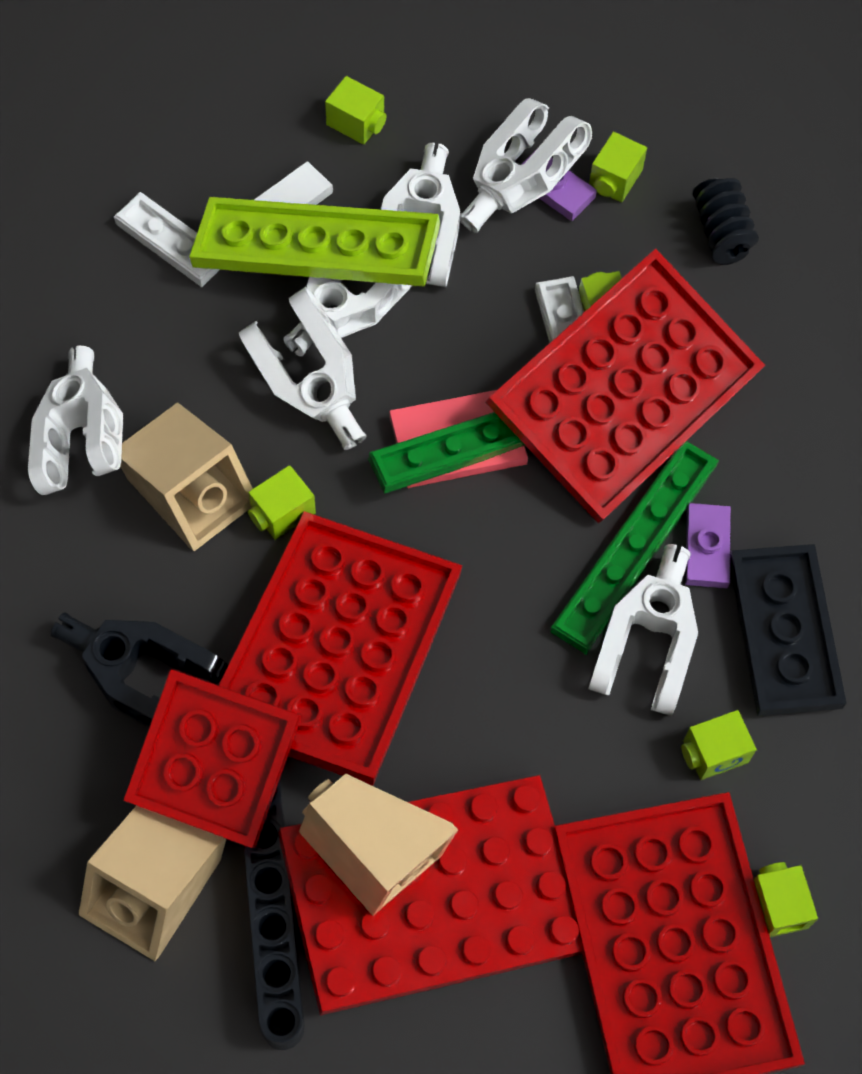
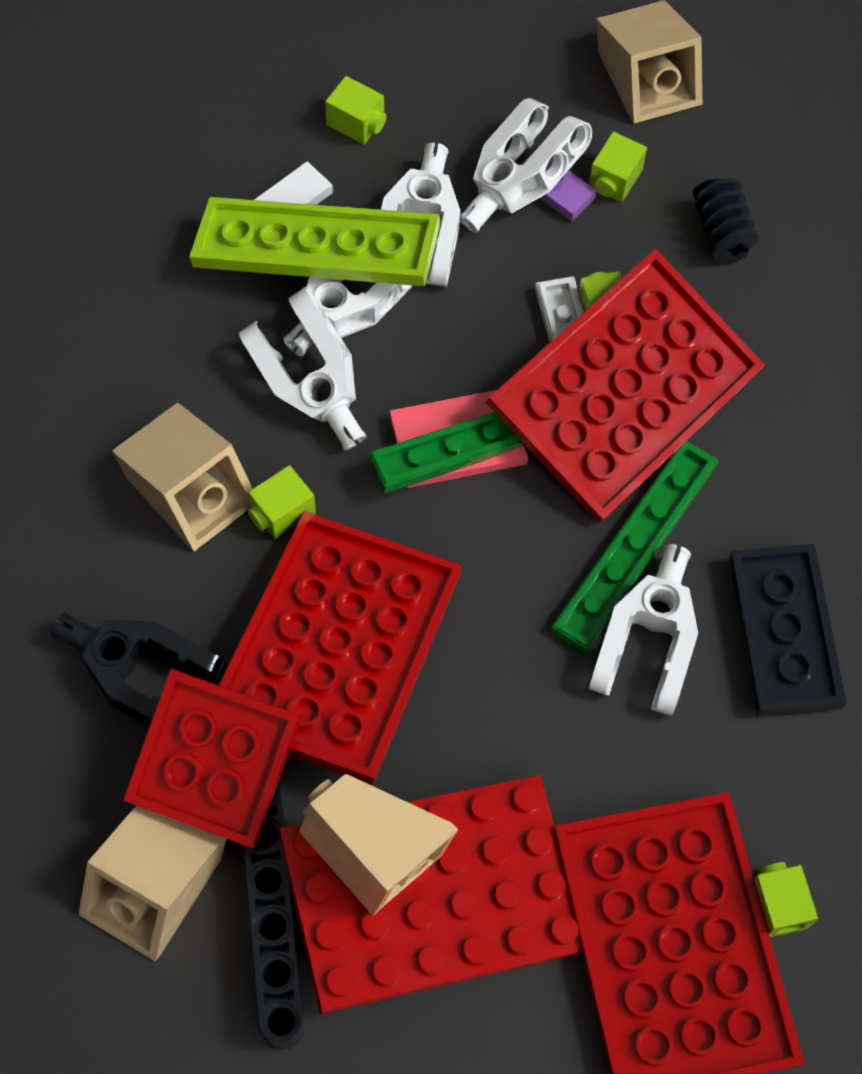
(68, 404): white piece -> none
(162, 235): white tile -> none
(652, 60): none -> tan slope
(709, 545): medium lavender plate -> none
(718, 745): lime brick -> none

